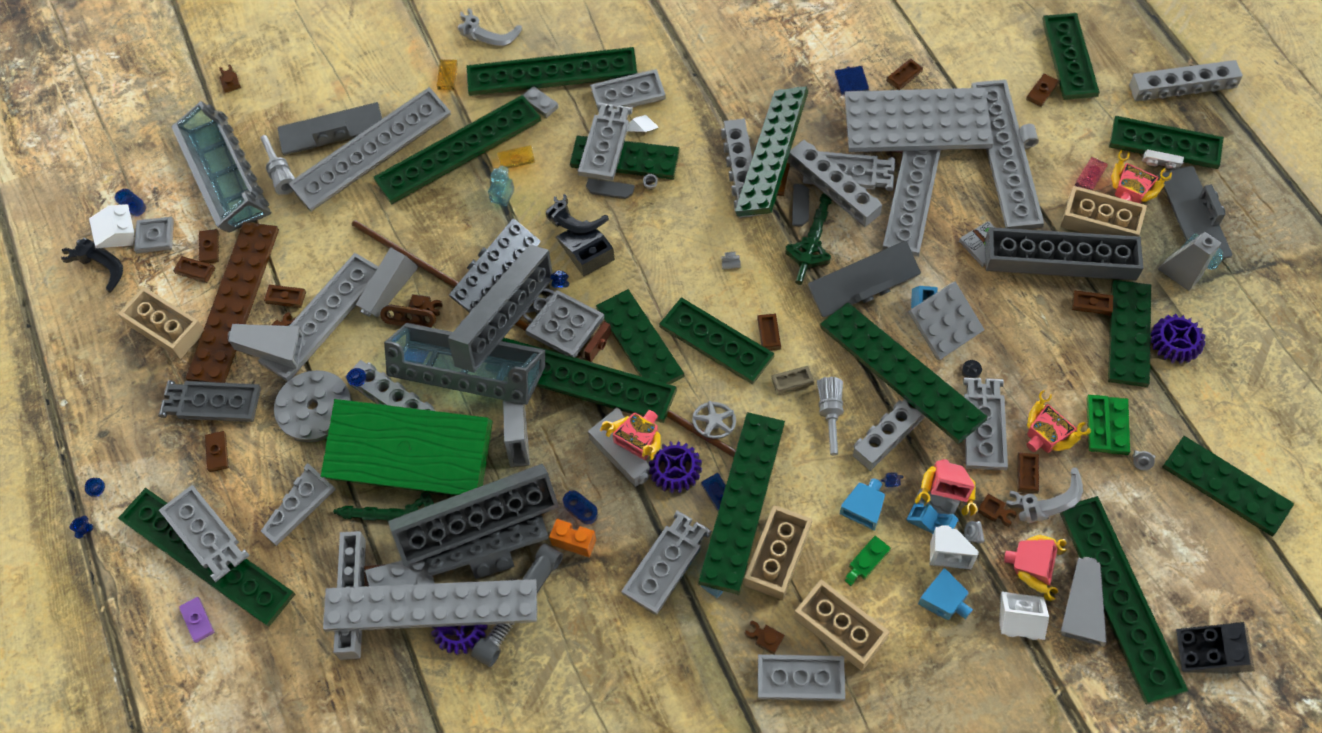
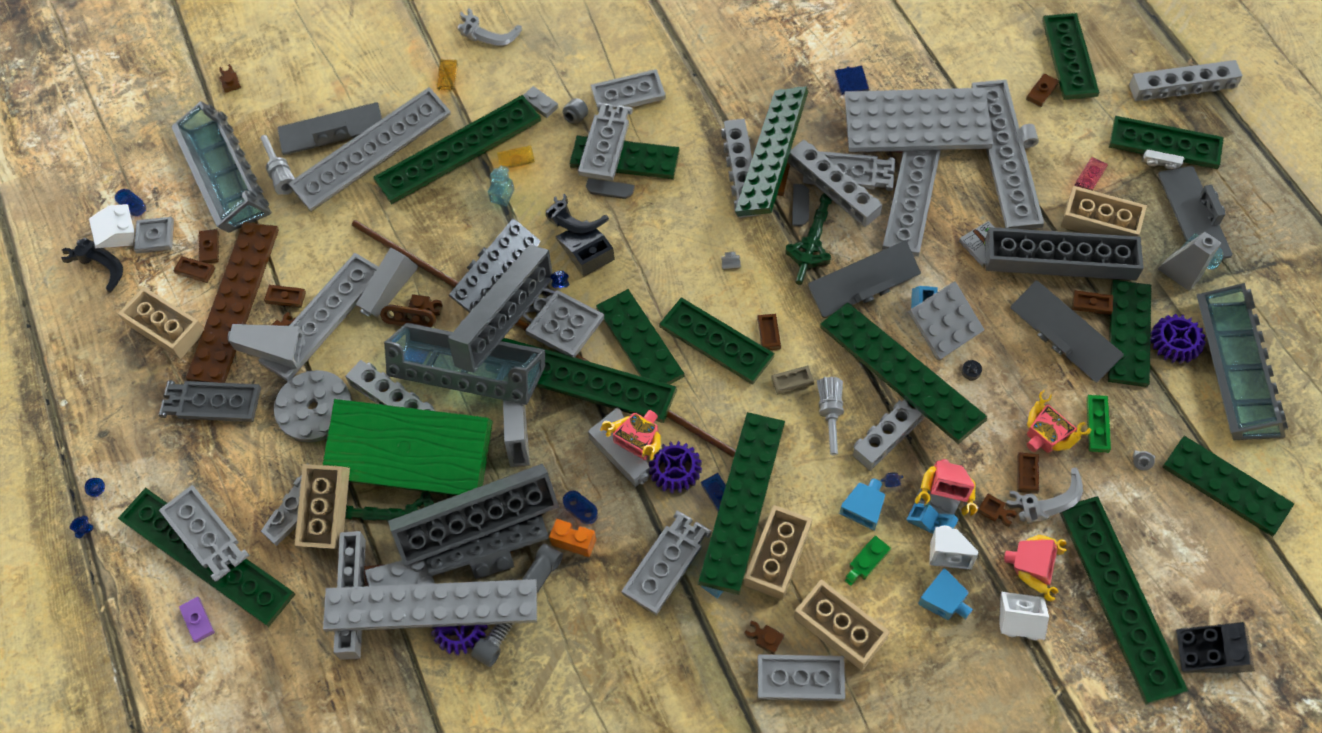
(216, 451): reddish brown plate -> none
(322, 506): none -> tan brick
(360, 380): clear blue plate -> none
(550, 71): dark green plate -> none
(575, 111): none -> dark grey head
(598, 341): copper plate -> none
(641, 124): white sticker -> none
(648, 179): light grey hinge -> none
(714, 420): light grey wheel -> none
(904, 74): reddish brown plate -> none
(973, 532): light grey plate -> none
(987, 444): light grey hinge -> none
(1066, 331): none -> dark grey bracket
(1085, 607): light grey slope -> none
(1119, 425): green plate -> none
(1135, 183): torso -> none
(1241, 364): none -> clear light blue window

